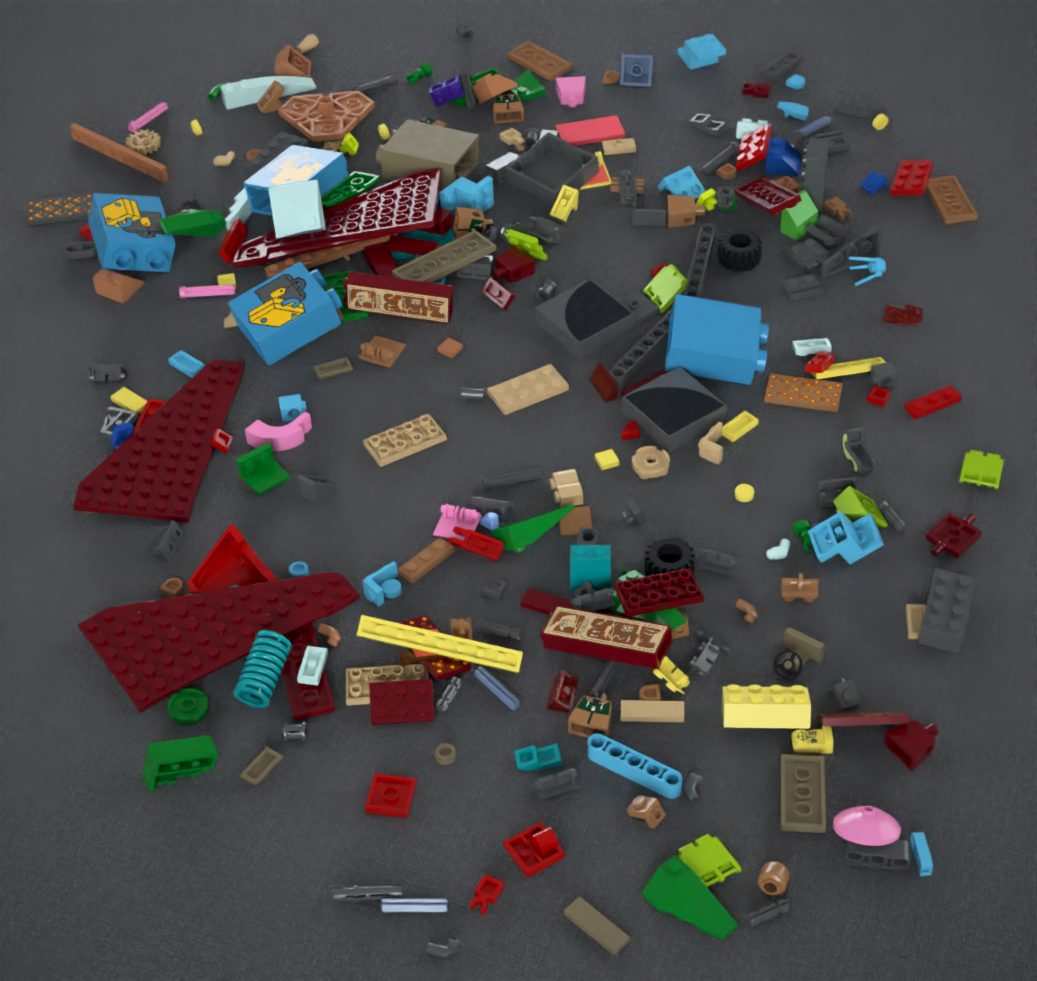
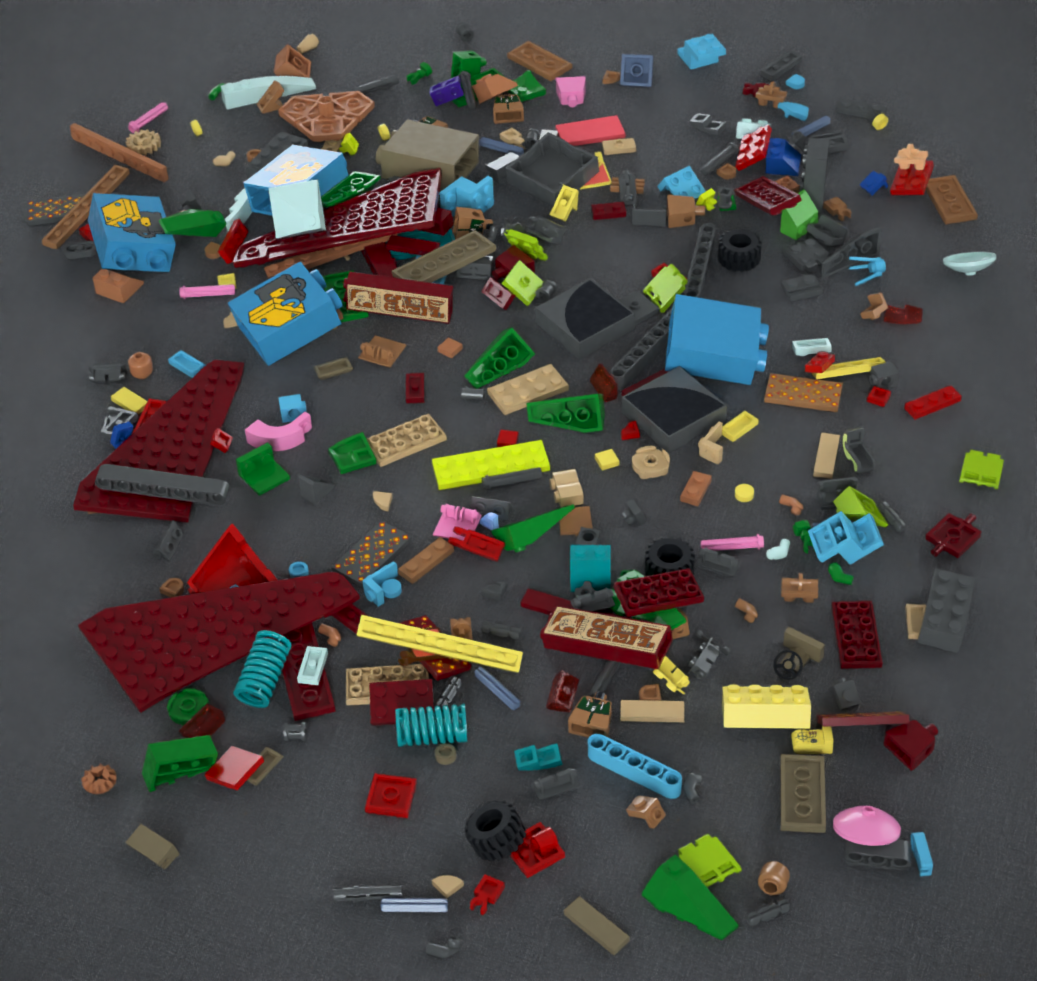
(80, 211): none -> medium nougat plate
(101, 785): none -> nougat gear
(140, 365): none -> nougat head
(153, 846): none -> dark tan hinge
(162, 484): none -> dark grey beam
(203, 722): none -> clear red slope
(211, 250): none -> medium nougat tile
(234, 768): none -> tile
(350, 617): none -> dark red plate
(352, 453): none -> green plate
(372, 553): none -> dark grey tile
(382, 499): none -> tan tile
(415, 388): none -> dark red plate
(431, 725): none -> teal piece
(447, 885): none -> tan tile
(467, 61): none -> green torso
(473, 466): none -> neon yellow plate
(495, 830): none -> black tyre
(500, 146): none -> sand blue axle
(501, 357): none -> green wedge
(507, 438): none -> red tile
(522, 283): none -> lime plate
(573, 413): none -> green wedge
(608, 210): none -> dark red plate
(695, 488): none -> nougat plate
(734, 543): none -> bright pink axle
(770, 93): none -> medium nougat hips
(791, 502): none -> nougat arm
(826, 455): none -> tan tile
(838, 575): none -> green arm
(856, 634): none -> dark red tile
(877, 306): none -> medium nougat bracket
(911, 156): none -> light nougat hips
(969, 262): none -> light aqua dish

